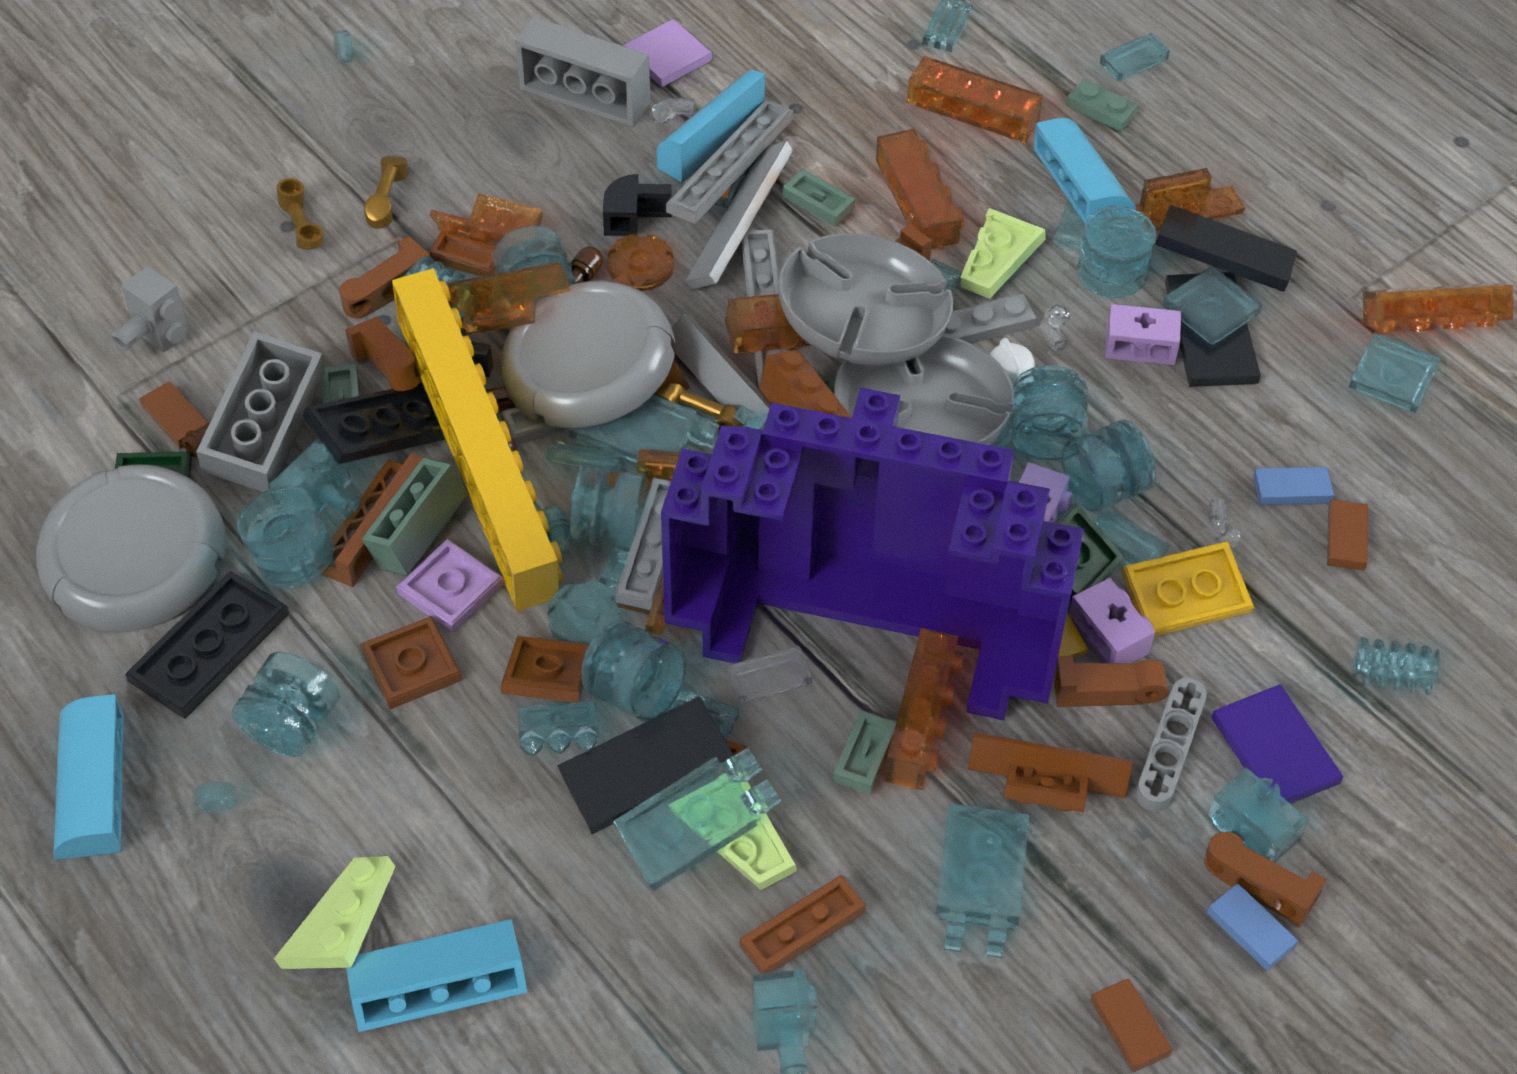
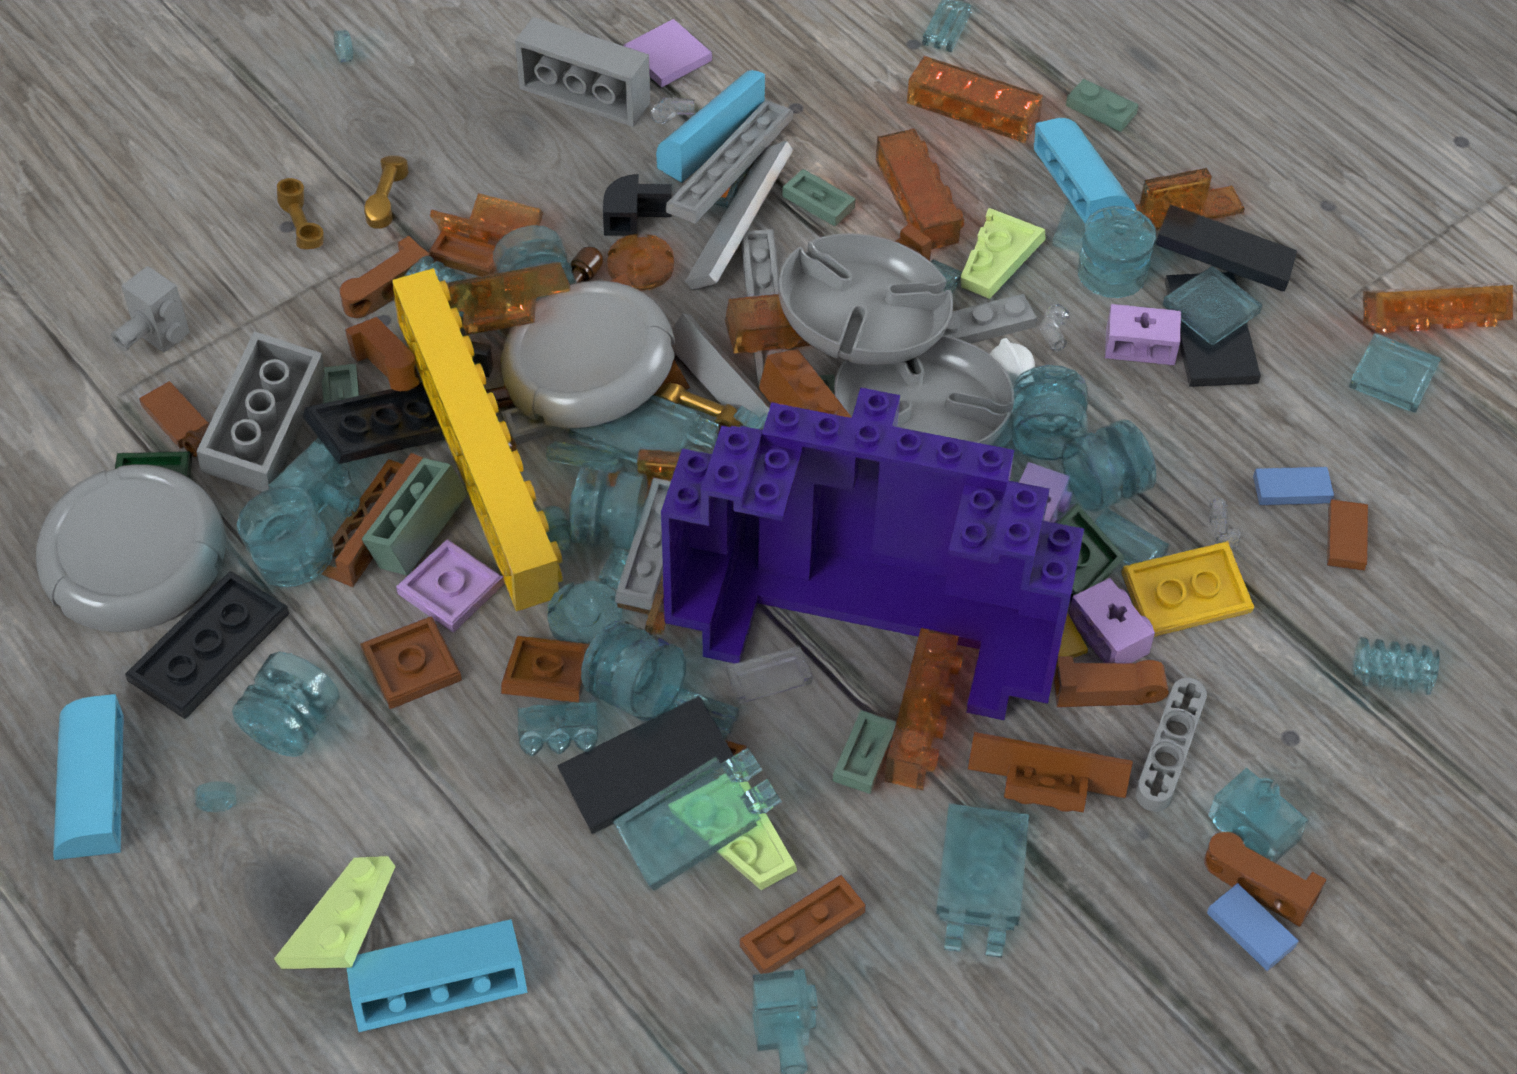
(1131, 1025): dark orange tile -> none
(1134, 57): clear light blue tile -> none
(1277, 744): dark purple tile -> none

